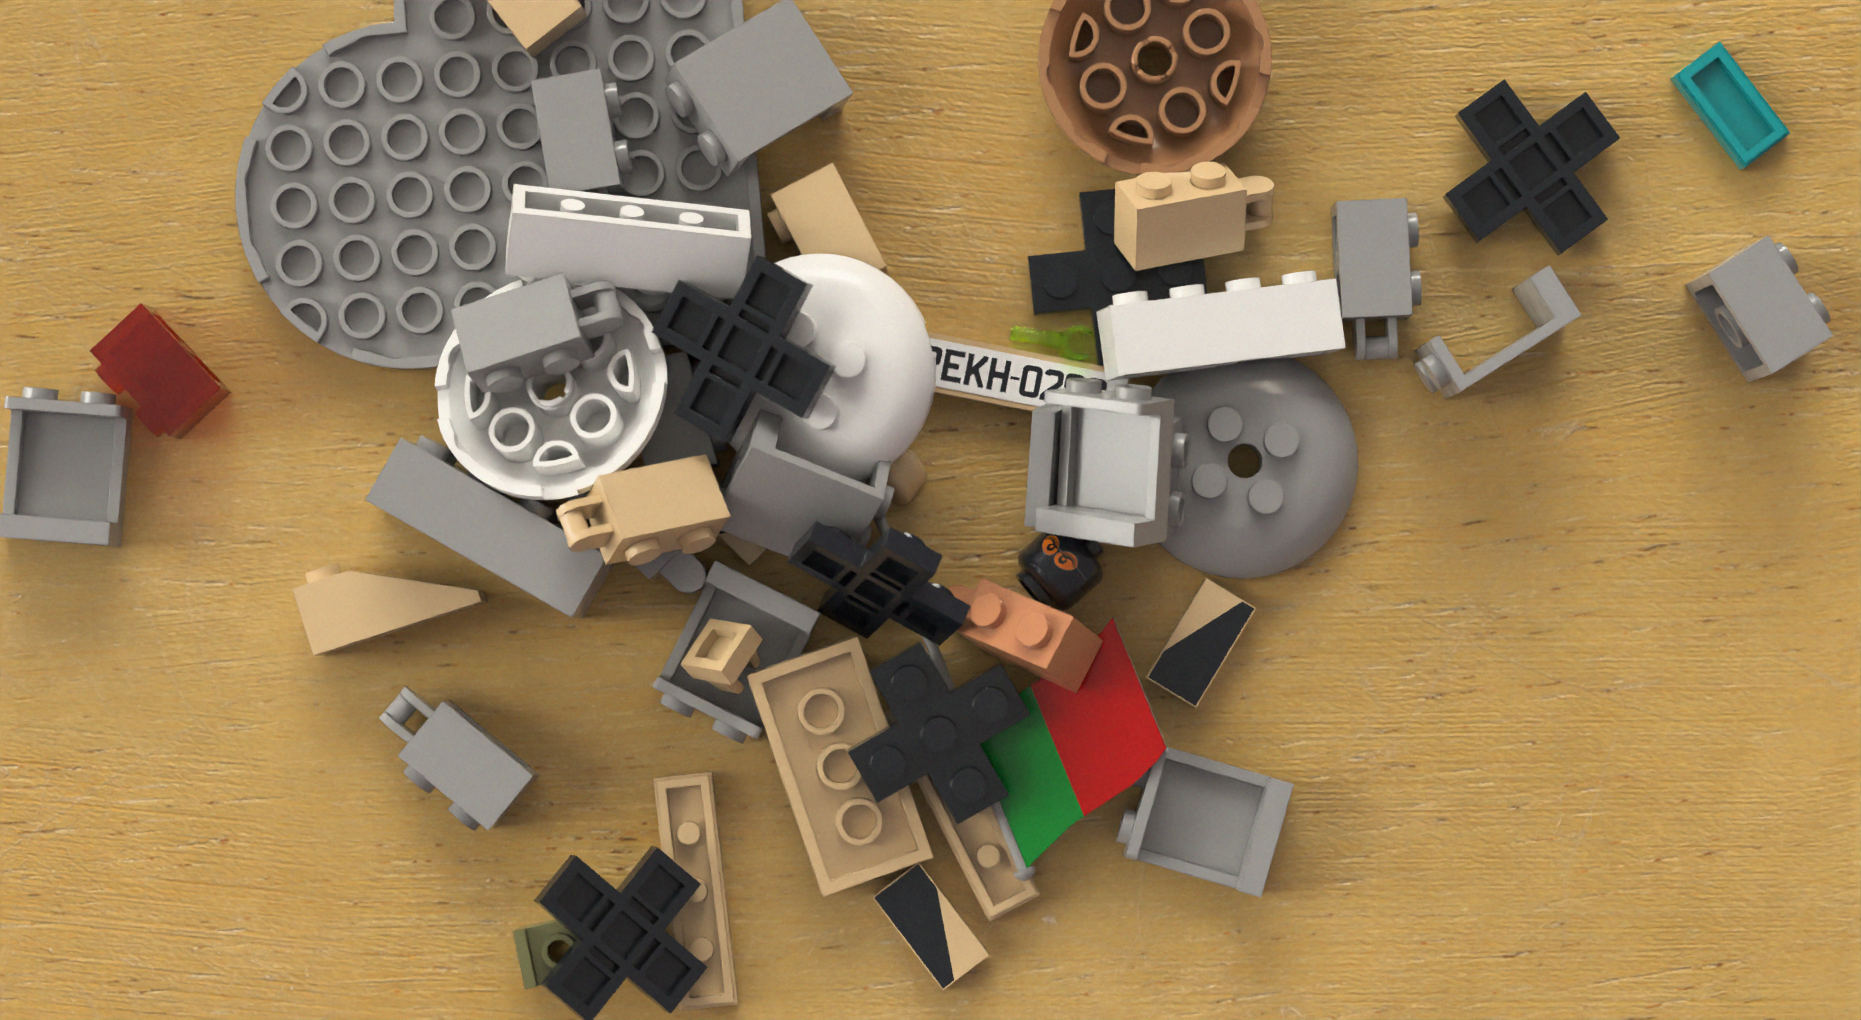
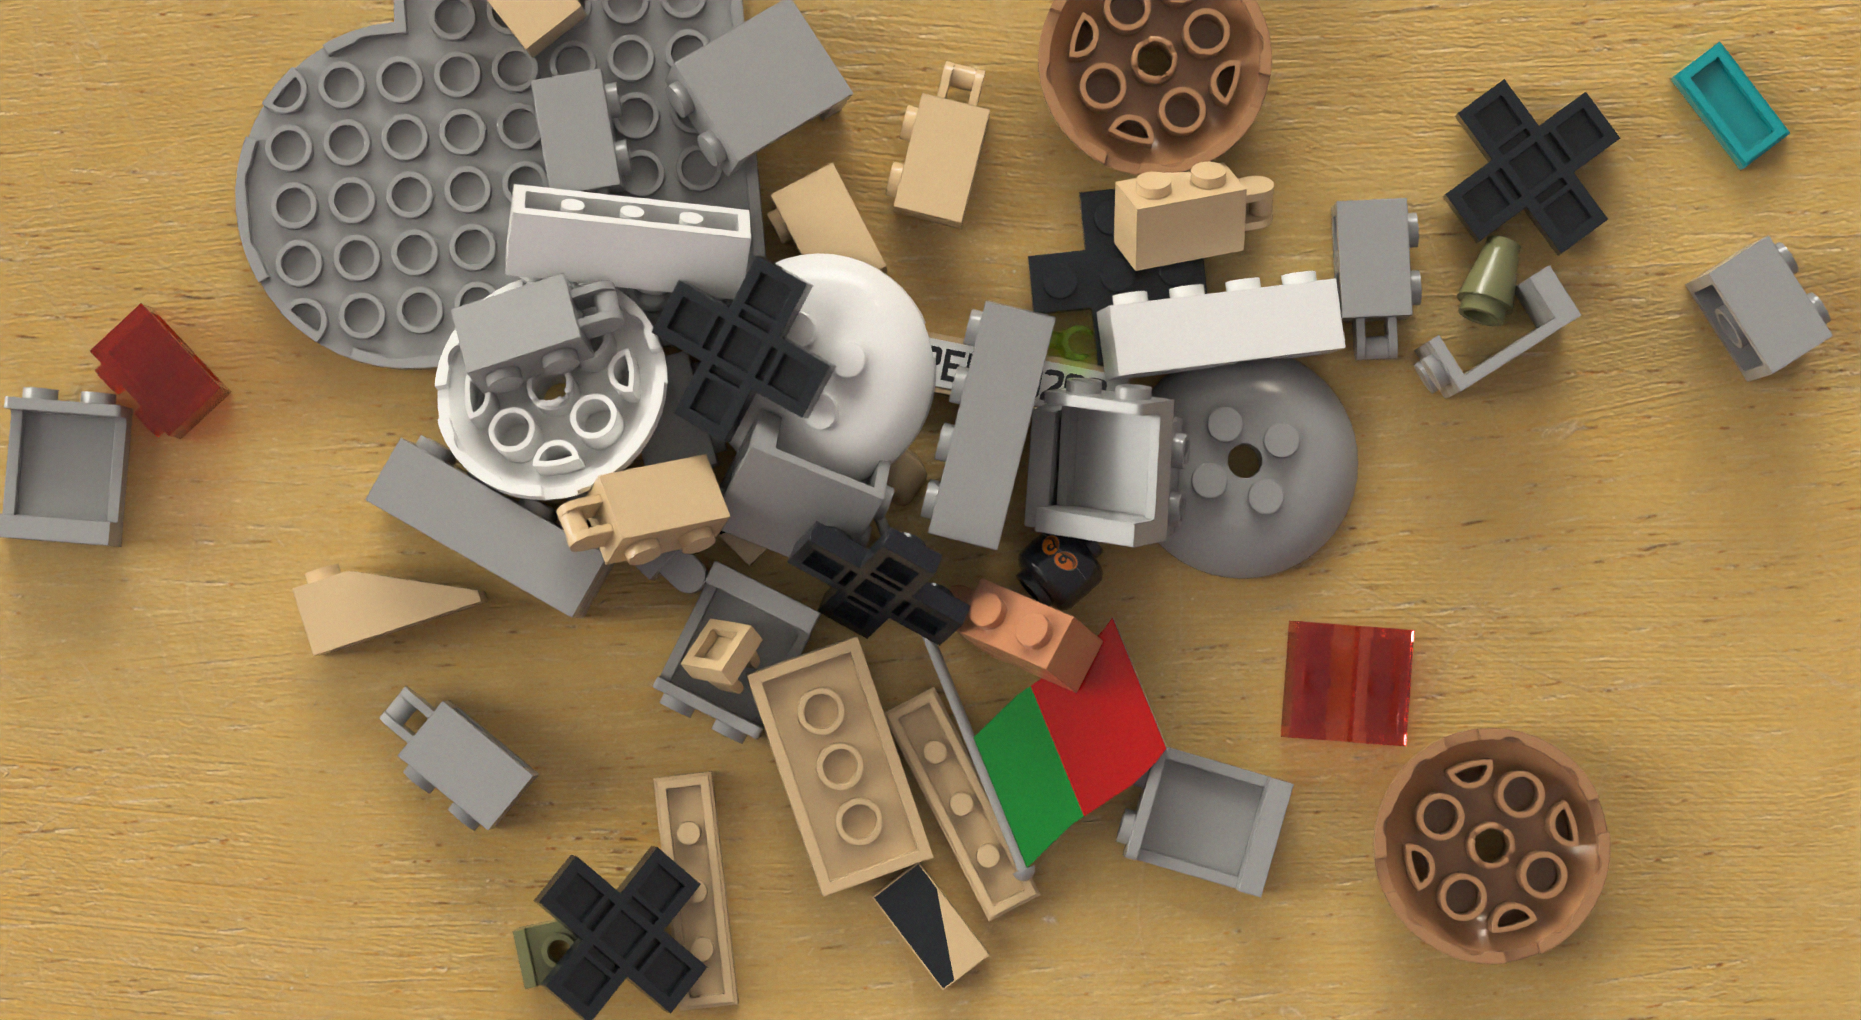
(938, 732): black plate -> none
(941, 151): none -> tan brick
(990, 424): none -> light grey brick
(1200, 642): black tile -> none
(1347, 683): none -> clear red slope
(1491, 283): none -> olive cone
(1549, 859): none -> medium nougat brick

